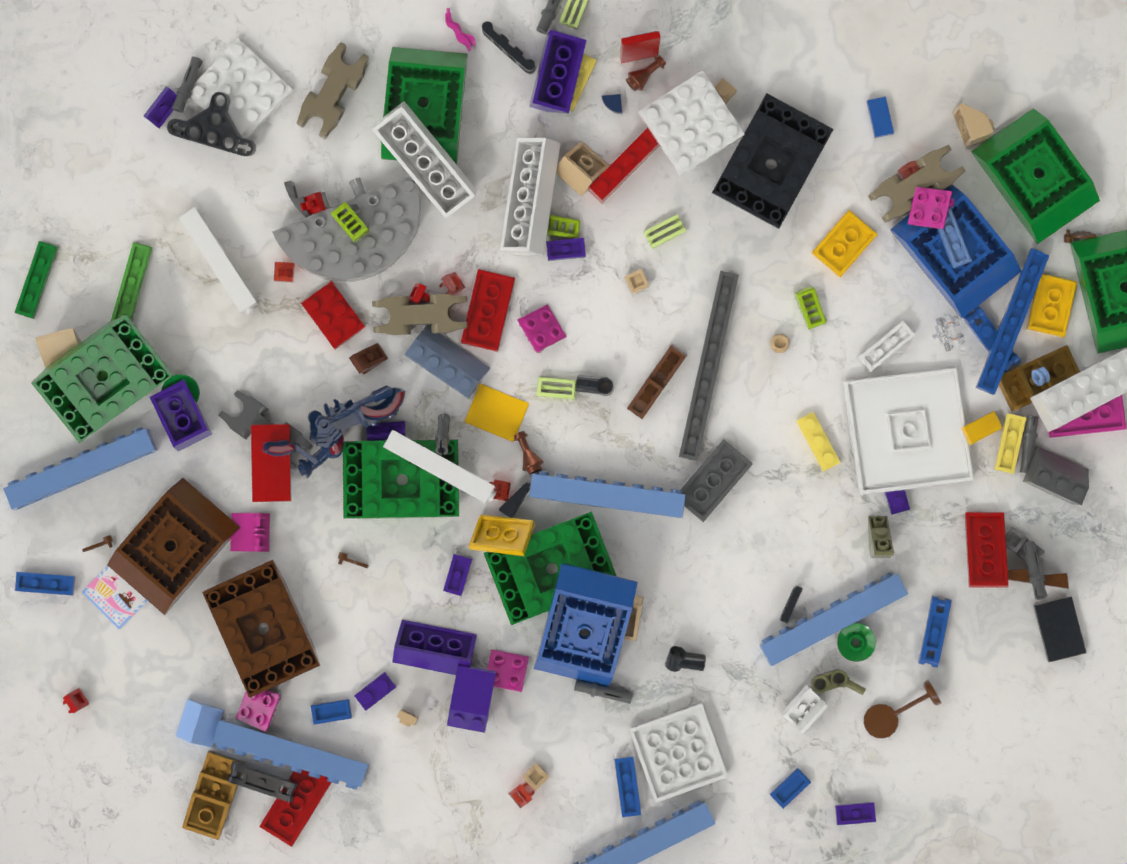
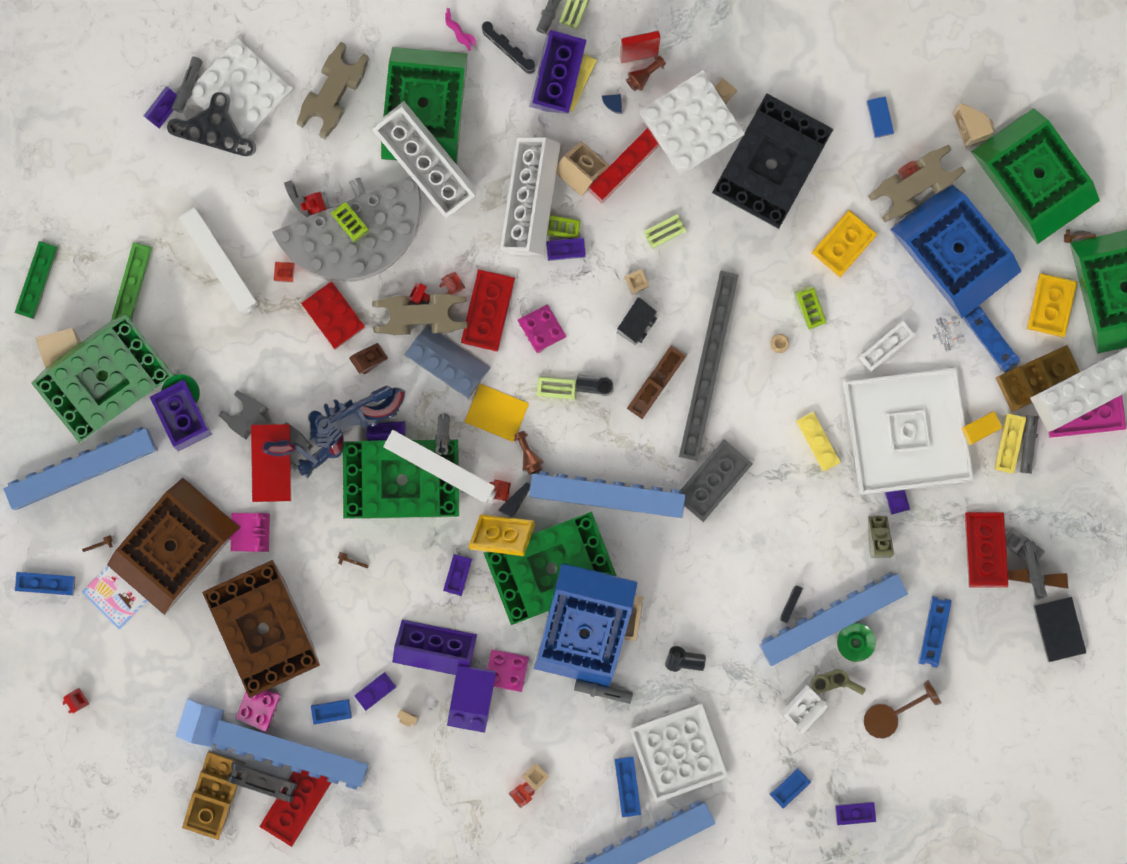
(637, 321): none -> black slope
(930, 207): dark pink hinge -> none
(954, 242): medium blue tile -> none
(1012, 321): blue plate -> none
(1040, 376): light blue bush -> none
(1058, 476): dark grey slope -> none

